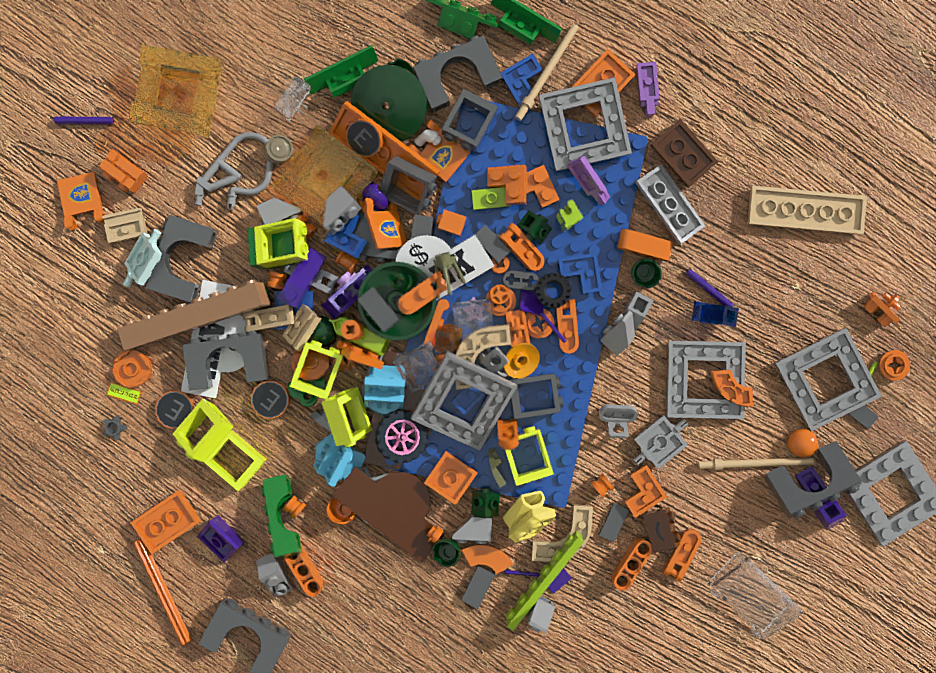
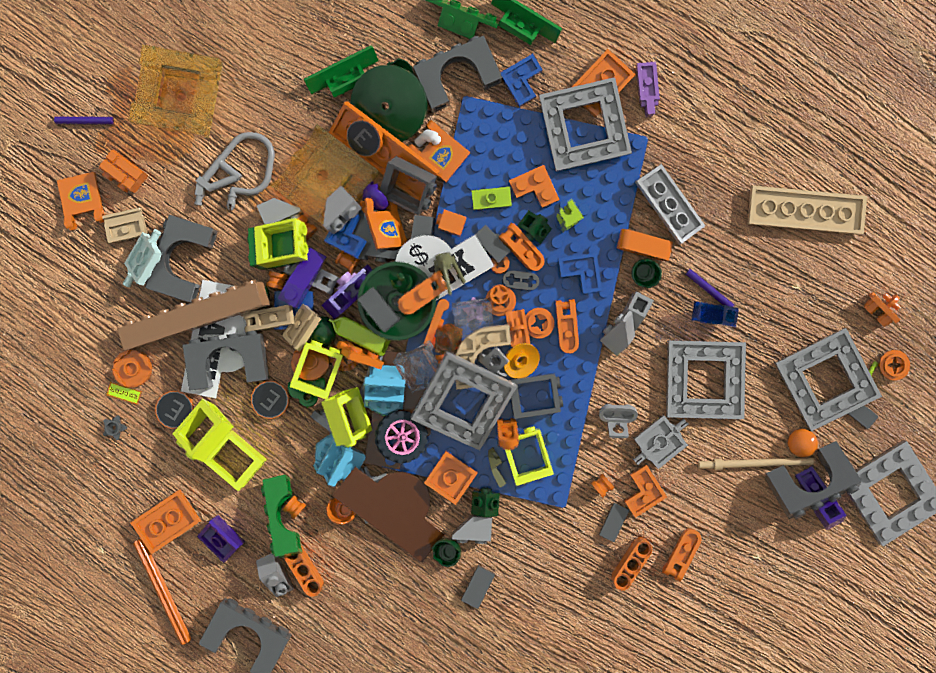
(278, 149): dark tan wheel -> none
(293, 99): clear piece -> none
(356, 330): orange wheel -> none
(434, 534): orange plate -> none
(478, 104): dark grey window -> none
(487, 555): orange tile -> none
(512, 178): orange plate -> none
(528, 101): tan bar -> none
(528, 516): light yellow piece -> none
(530, 304): dark purple piece -> none
(539, 585): lime plate -> none
(540, 614): light grey slope -> none
(553, 278): black tyre -> none
(561, 579): dark purple piece -> none
(580, 522): tan plate -> none
(588, 179): medium lavender hinge -> none
(662, 529): reddish brown brick -> none
(684, 153): reddish brown plate -> none
(731, 389): orange tile -> none
(754, 596): clear windscreen -> none

